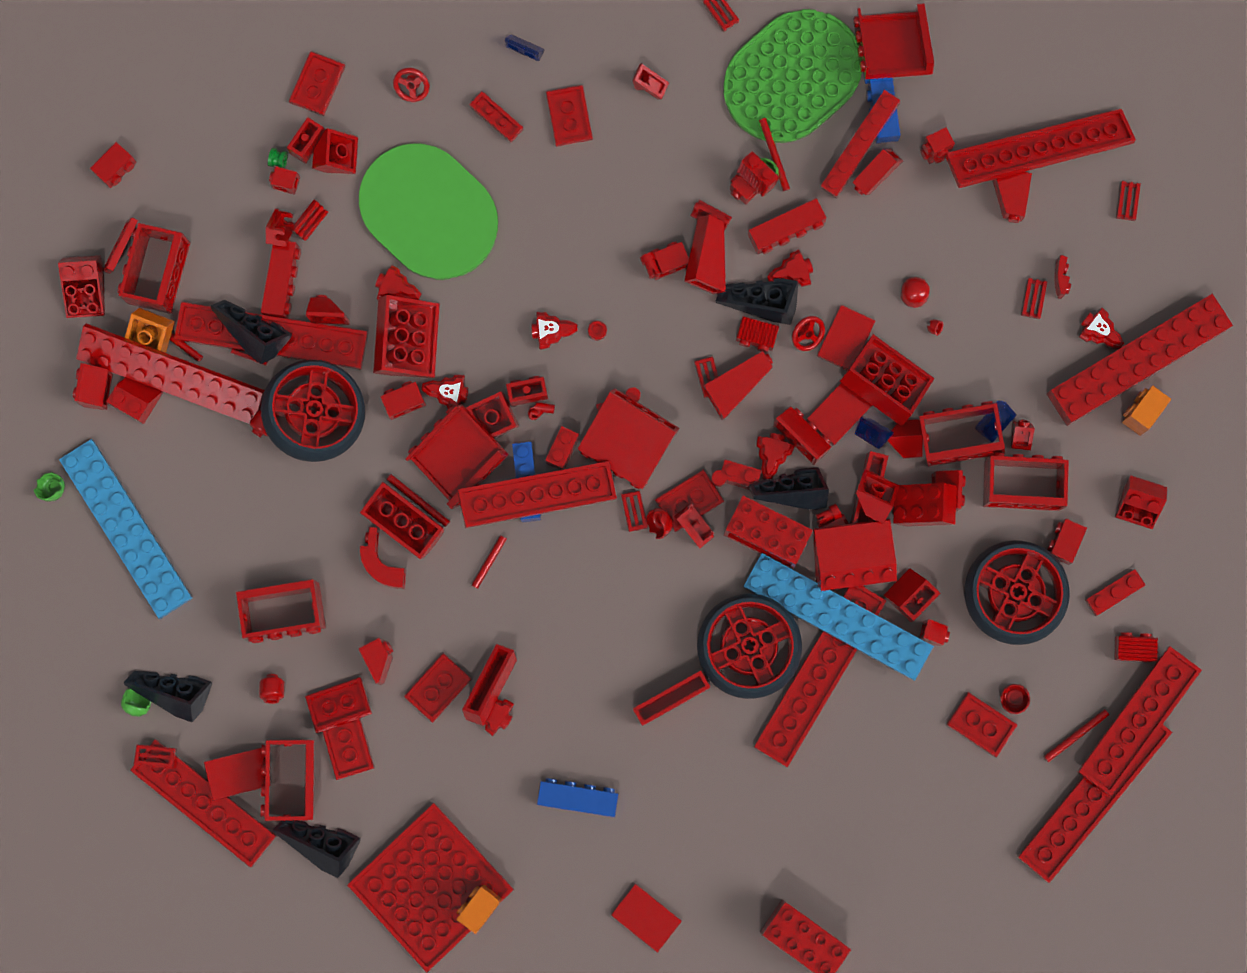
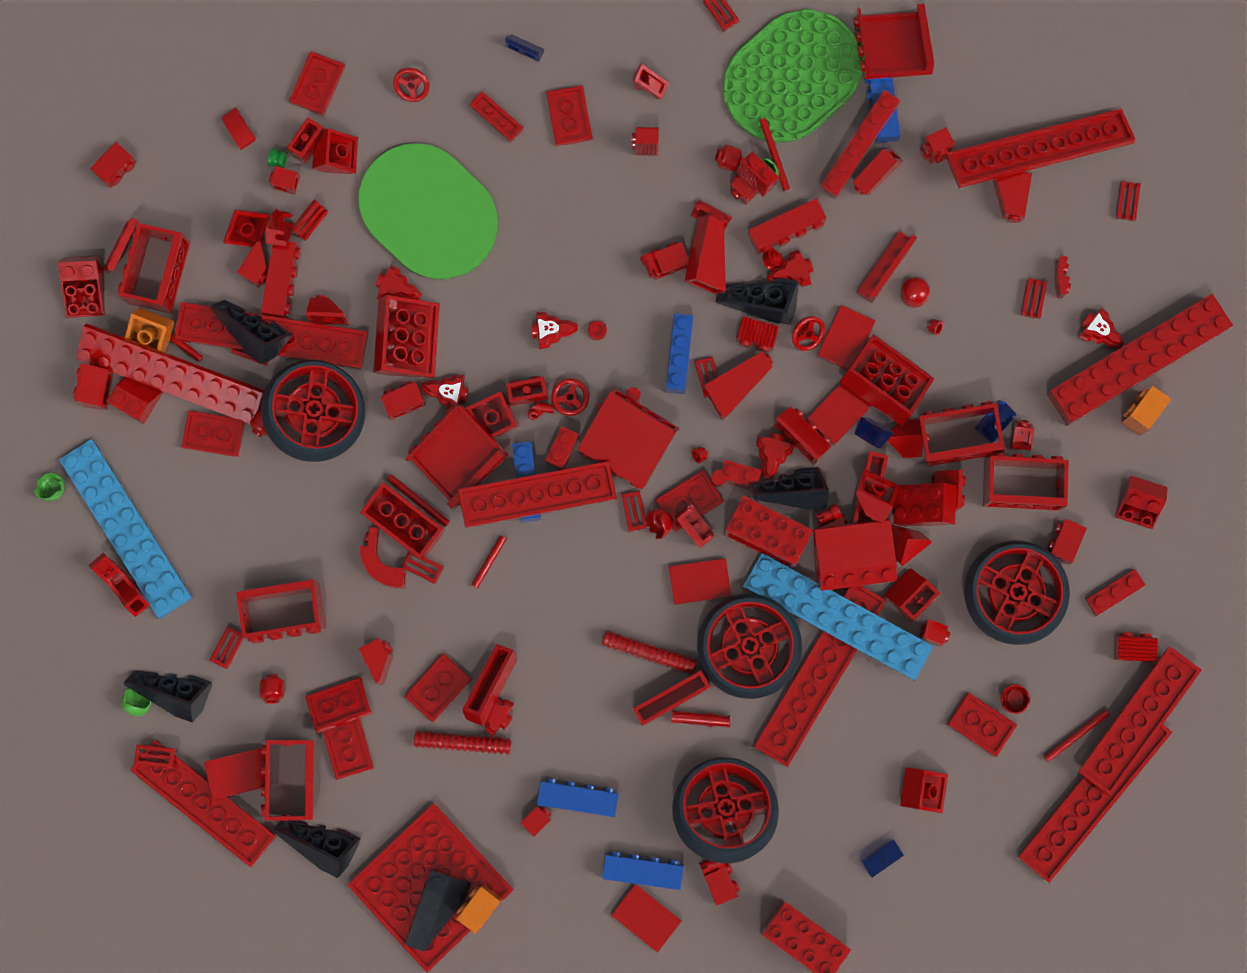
(120, 583): none -> red arch
(213, 434): none -> red tile
(227, 648): none -> red tile
(238, 128): none -> red slope
(246, 228): none -> red slope
(255, 266): none -> red slope
(437, 574): none -> red tile
(438, 904): none -> black wedge
(462, 742): none -> red piece
(536, 820): none -> red brick
(556, 400): none -> red piece
(643, 871): none -> blue brick
(646, 141): none -> red brick
(649, 652): none -> red piece
(679, 354): none -> blue brick
(690, 817): none -> red wheel
(699, 454): none -> red hinge
(700, 581): none -> red tile
(701, 719): none -> red pin
(719, 881): none -> red hinge
(728, 157): none -> red head
(772, 259): none -> red wheel
(882, 858): none -> clear blue slope
(886, 266): none -> red fence
(908, 543): none -> red slope
(924, 790): none -> red slope

